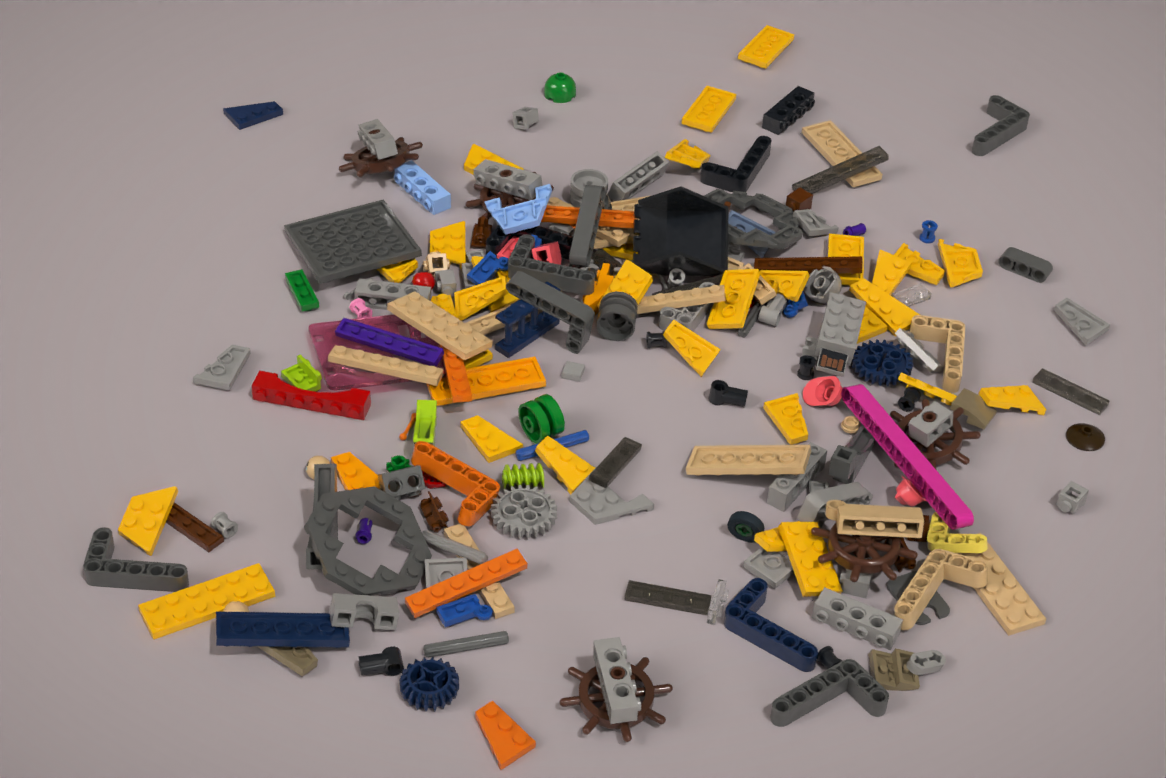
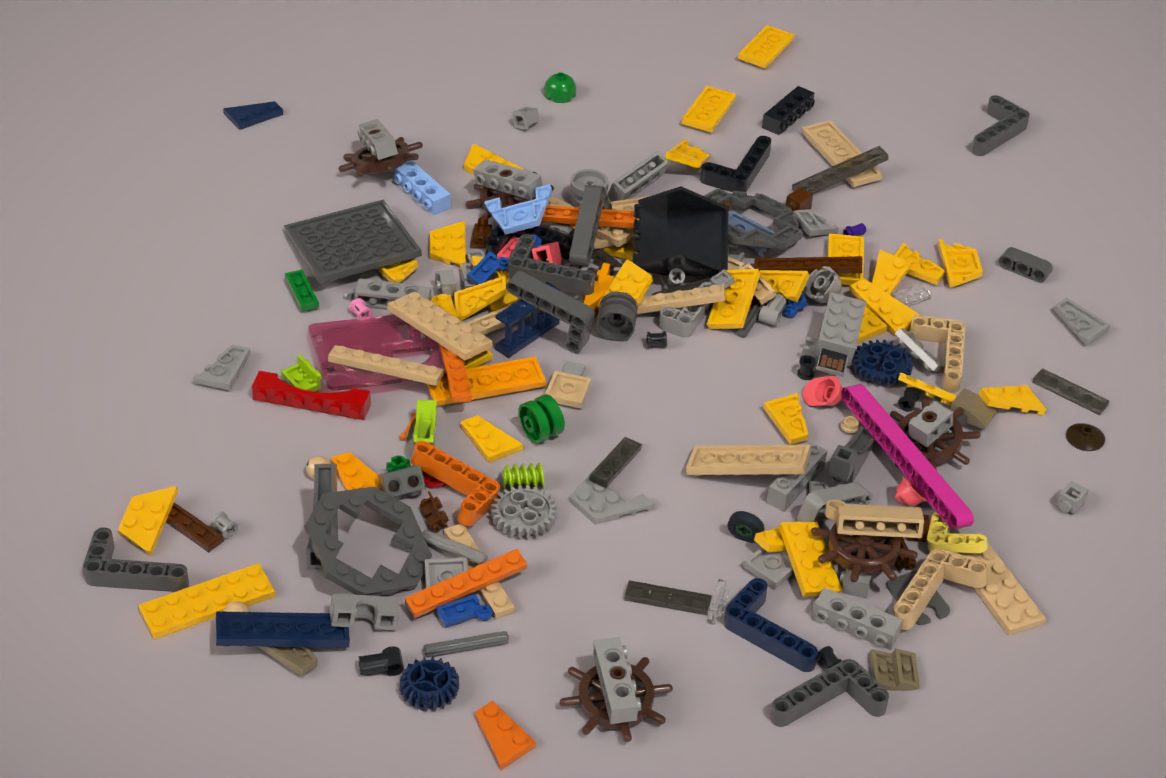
(364, 534): dark purple pin -> none
(389, 342): dark purple plate -> none
(424, 279): red piece -> none
(436, 258): tan brick -> none
(566, 441): blue axle -> none
(567, 465): yellow wing -> none
(568, 389): none -> tan plate
(691, 347): yellow wing -> none
(722, 278): none -> light grey tile
(722, 393): black piece -> none
(928, 231): blue bush -> none
(935, 665): light grey beam -> none

